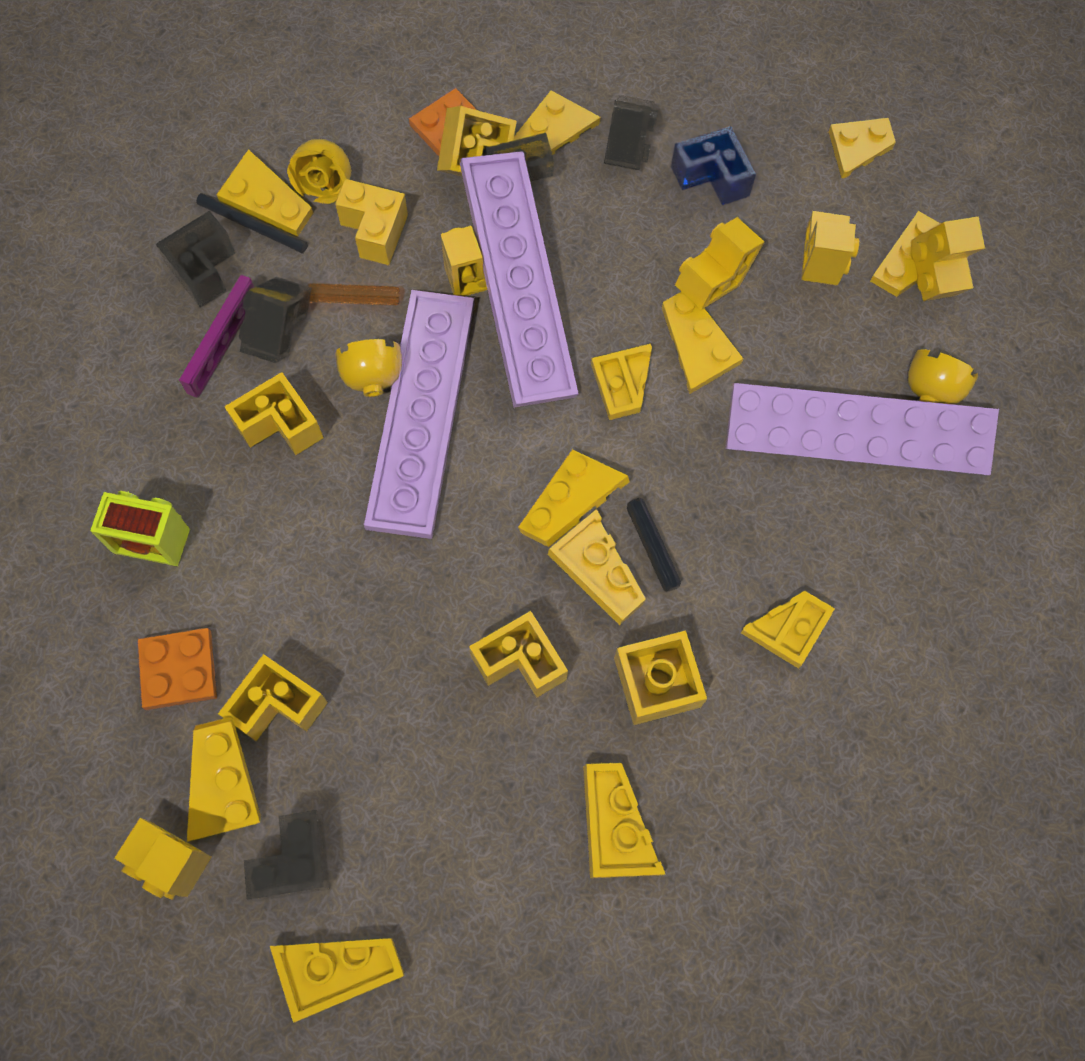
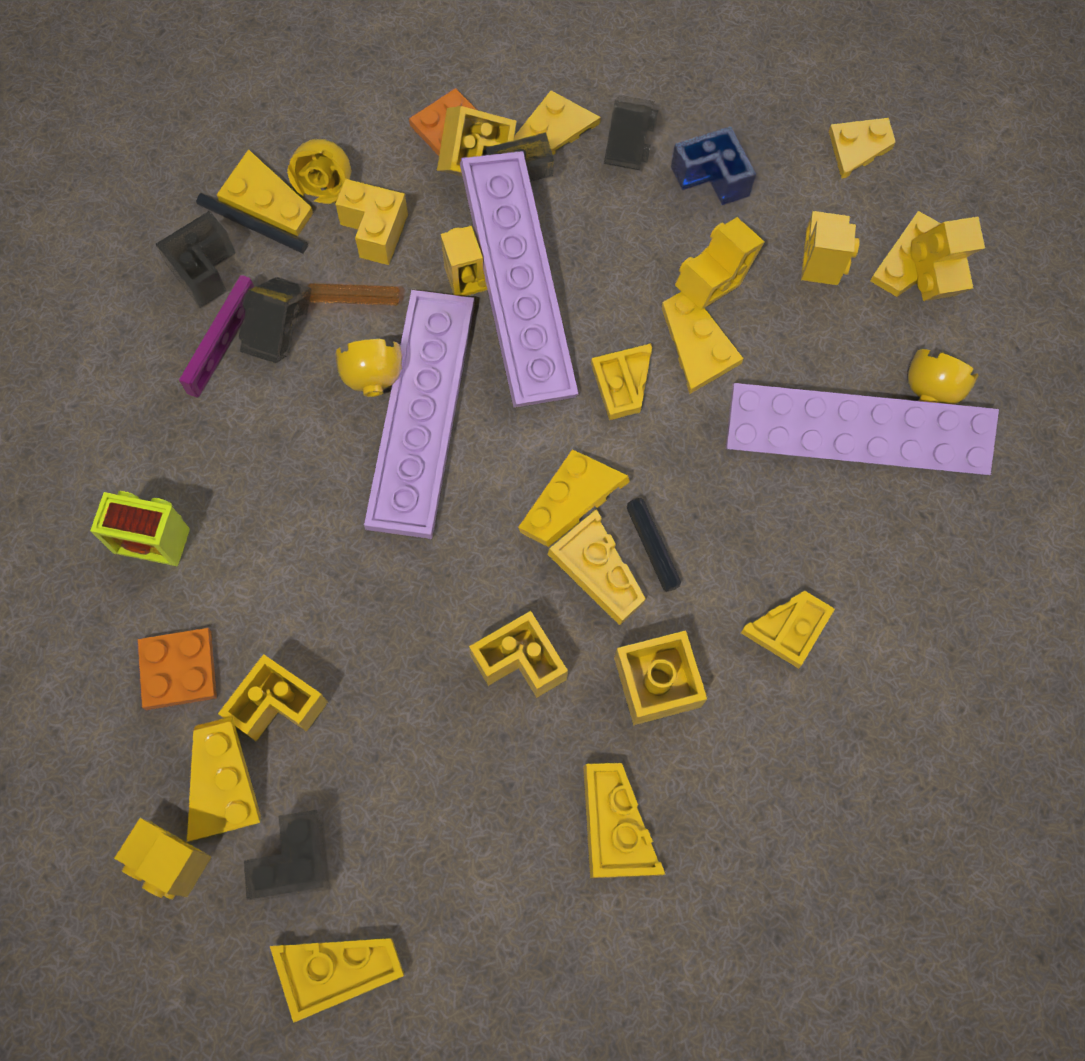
(271, 409): yellow brick -> none

